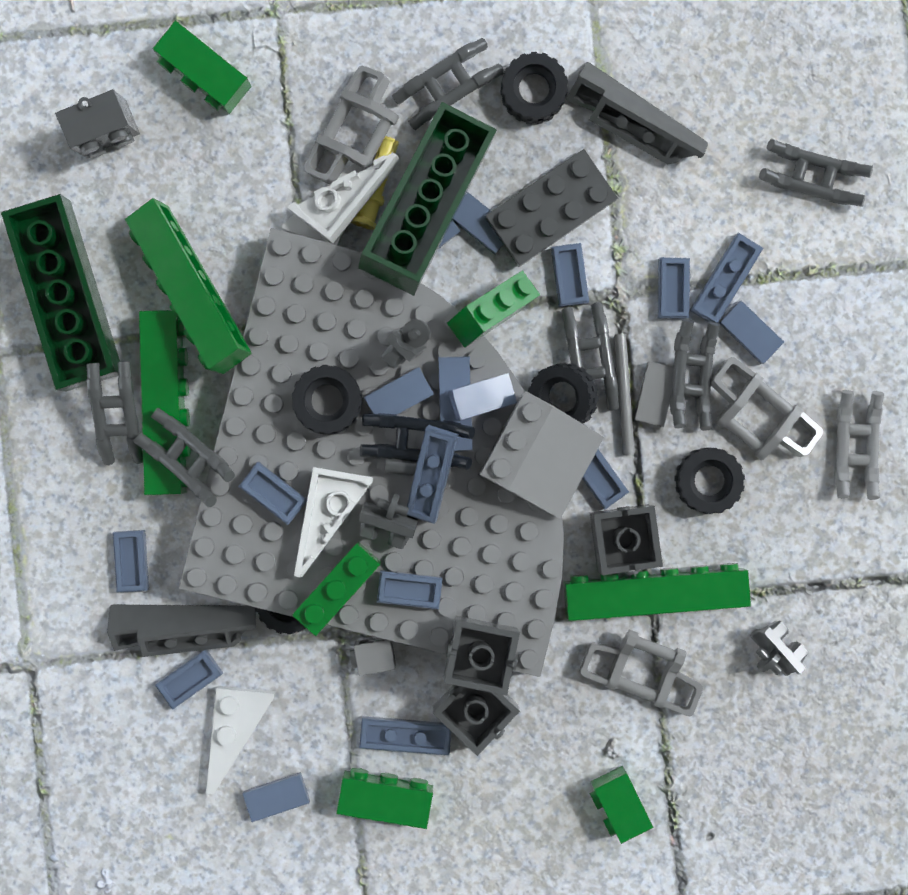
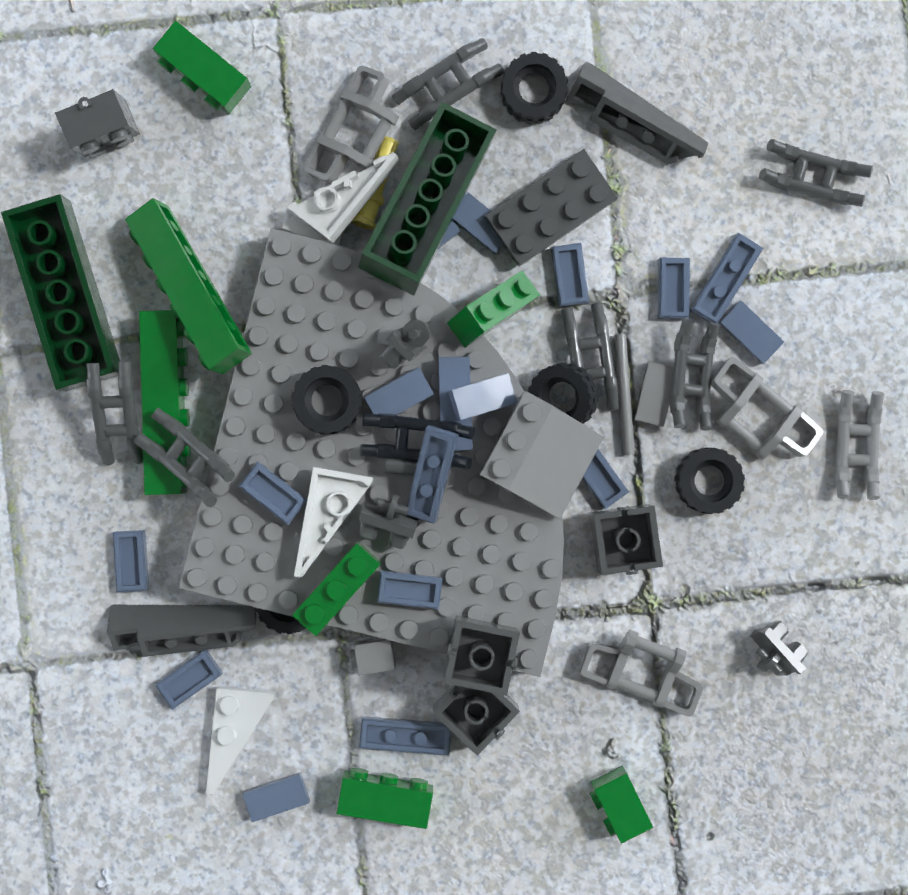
(657, 593): green brick -> none

